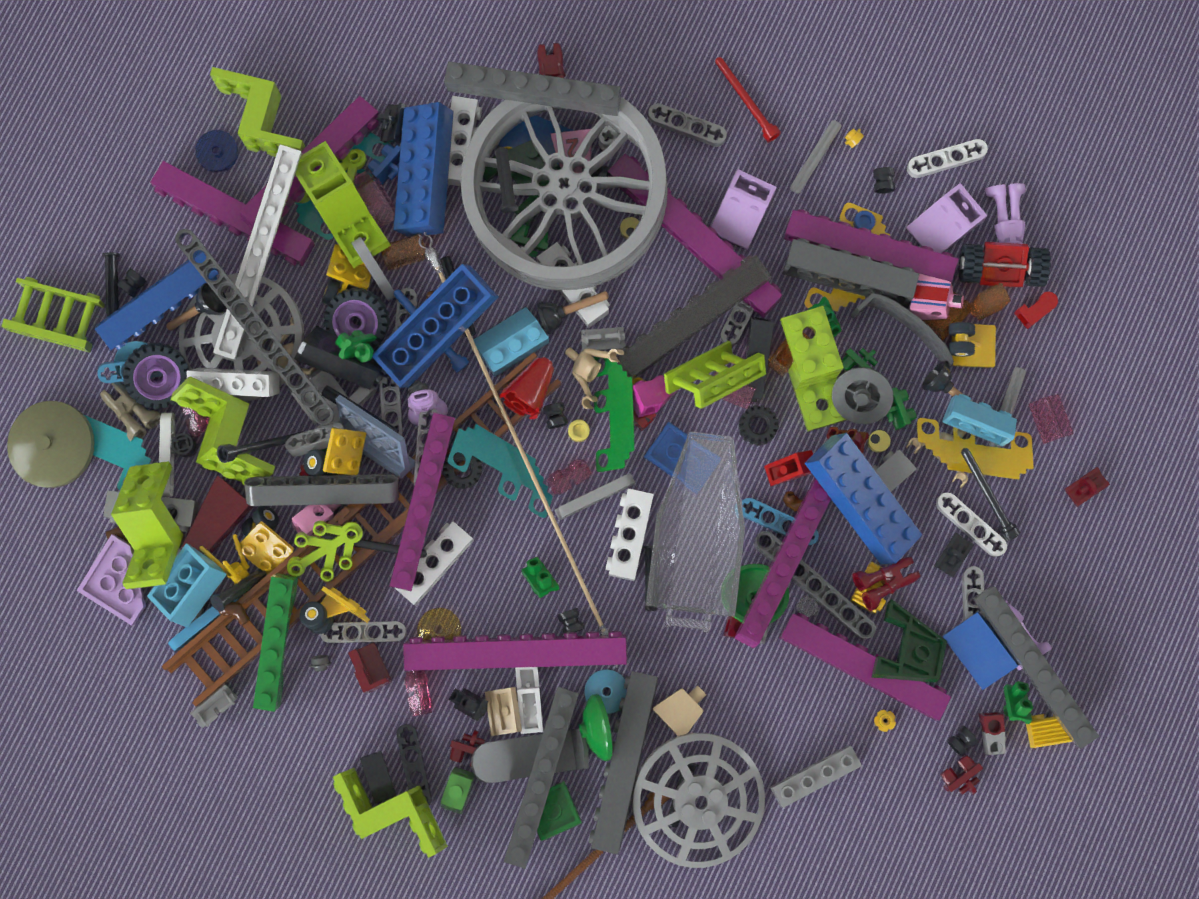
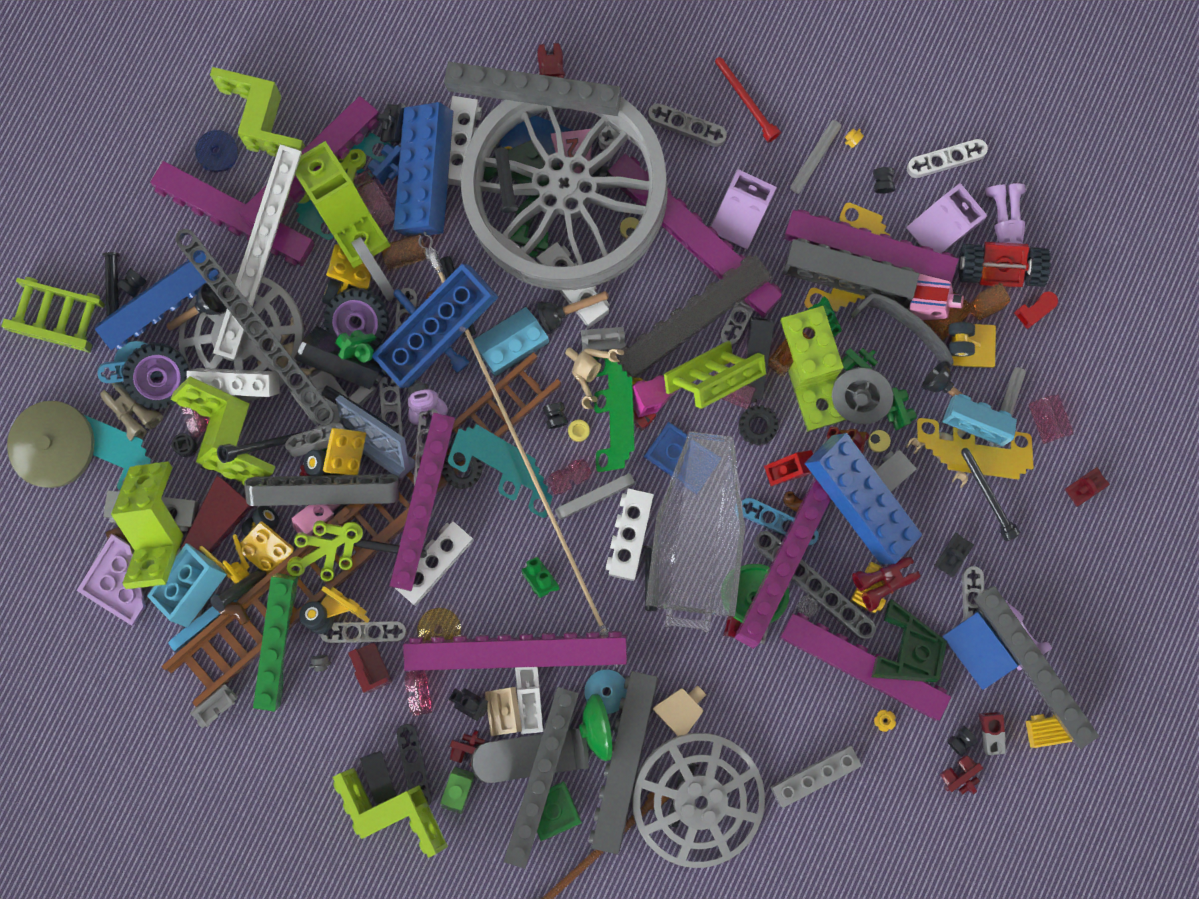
(166, 453): white beam -> none
(529, 388): red cone -> none
(570, 621): black wheel -> none
(864, 219): blue tile -> none
(968, 528): white beam -> none
(1017, 702): green hips -> none

